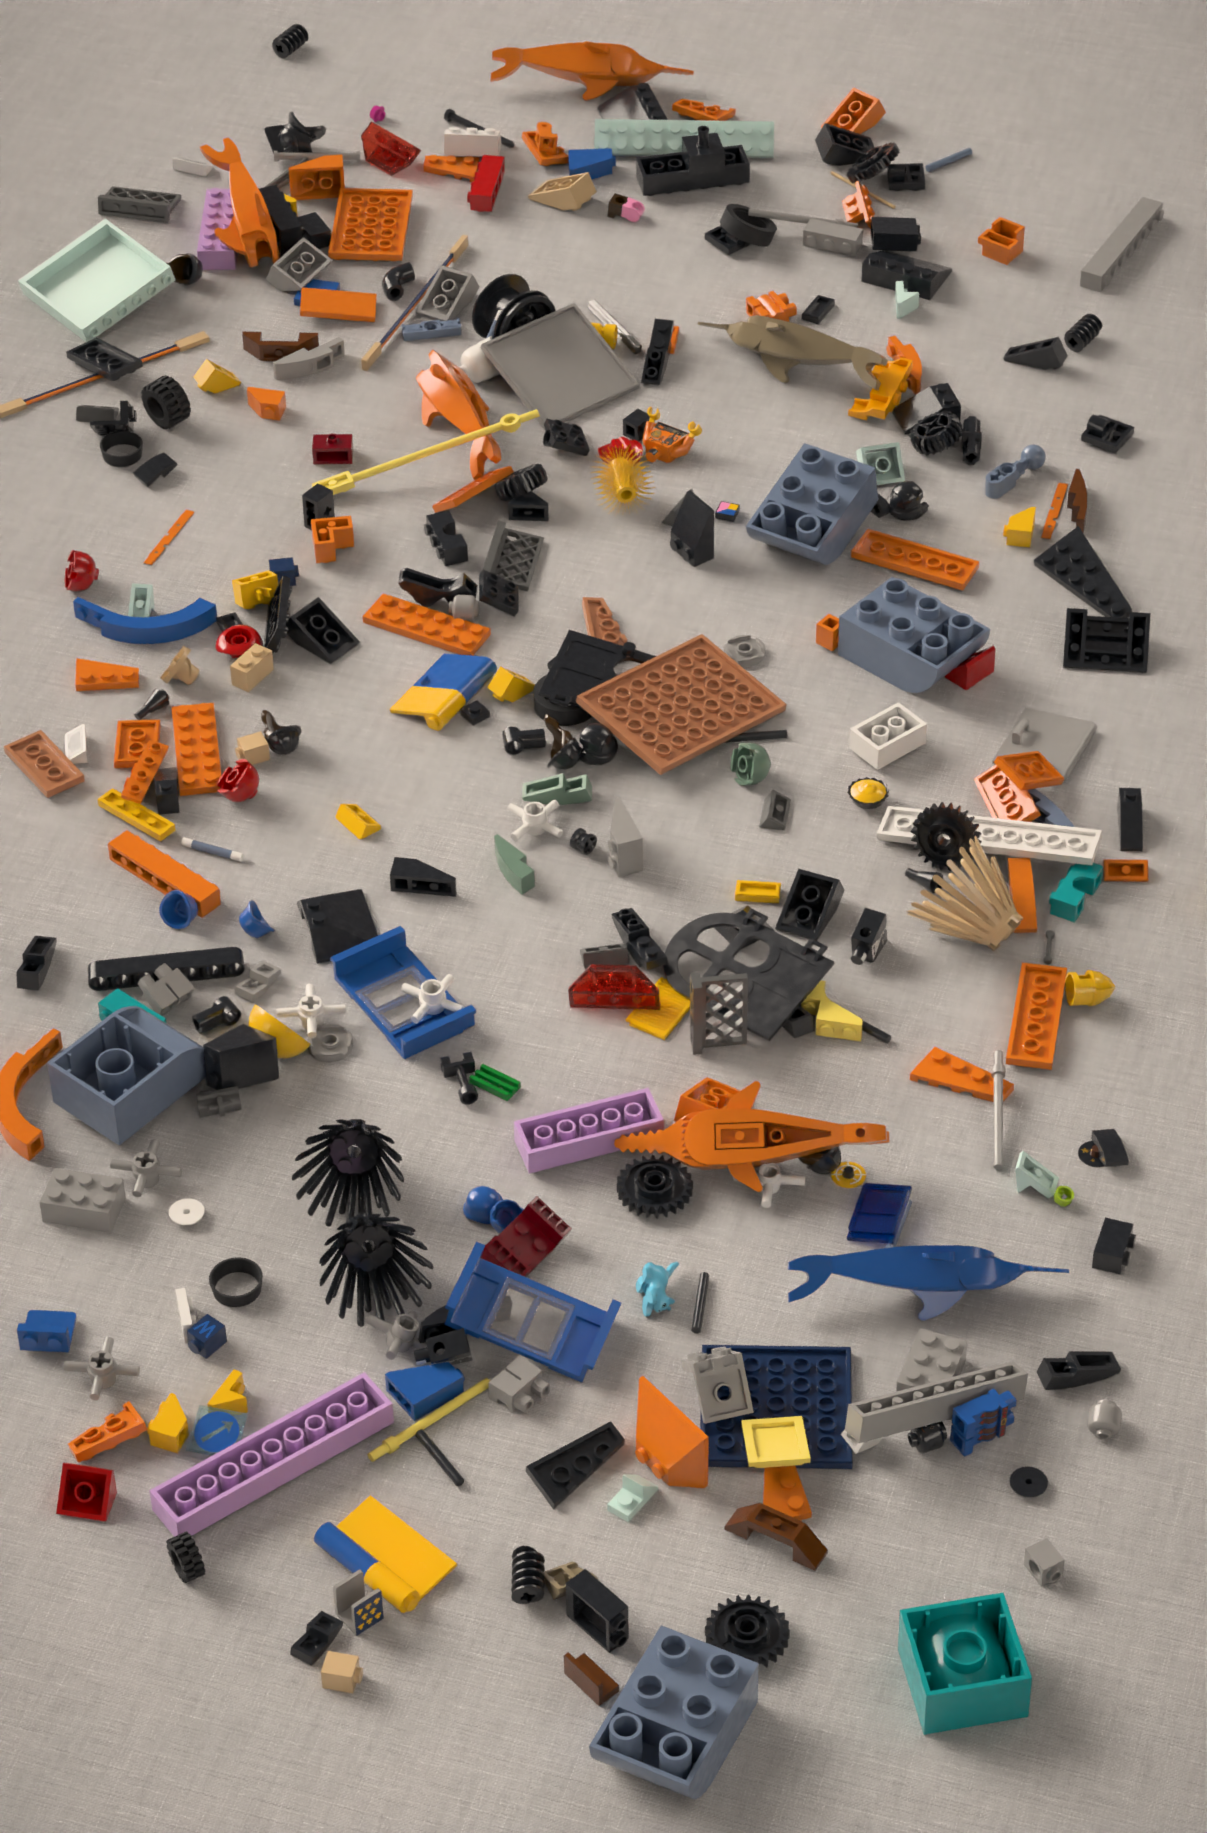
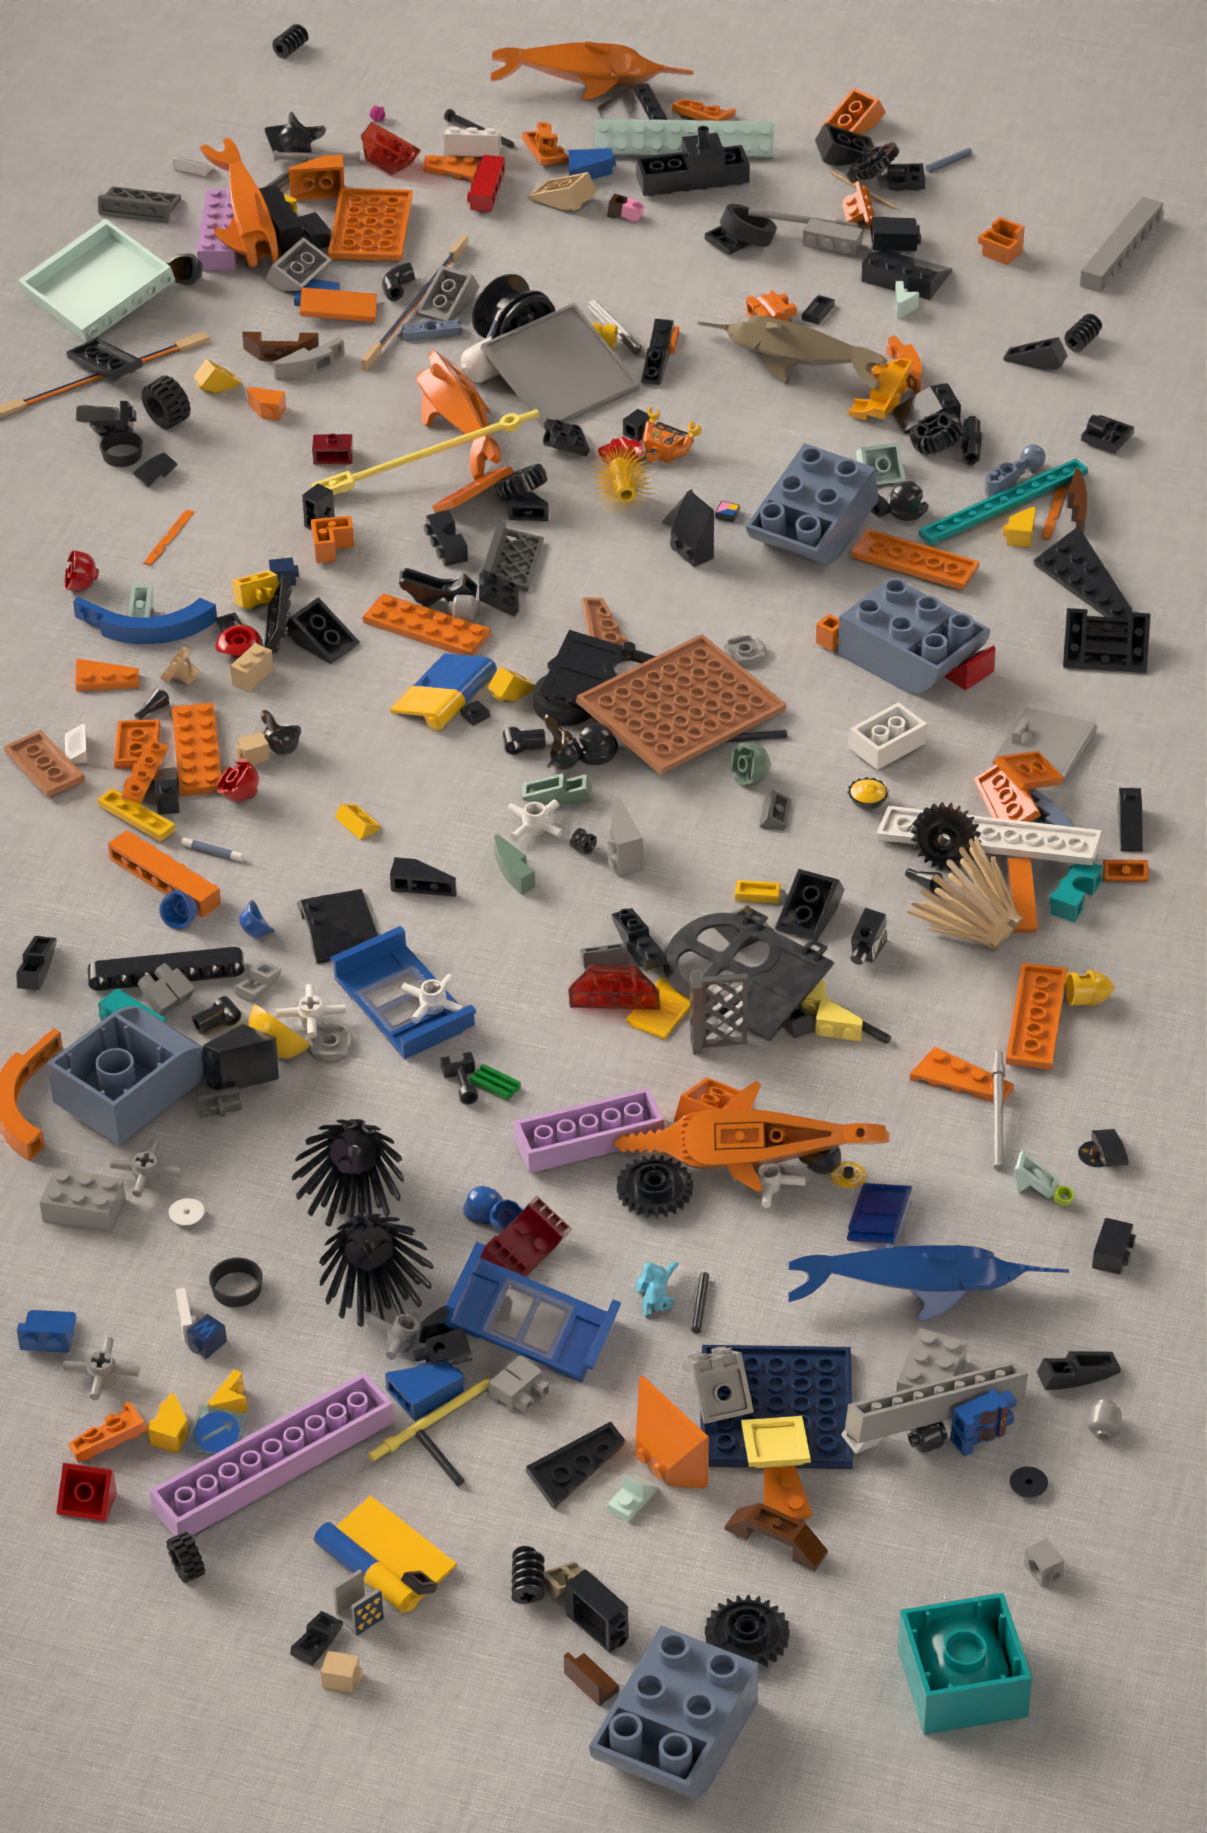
(419, 1582): none -> black tile
(1001, 502): none -> teal plate
(1049, 935): dark grey hinge -> none

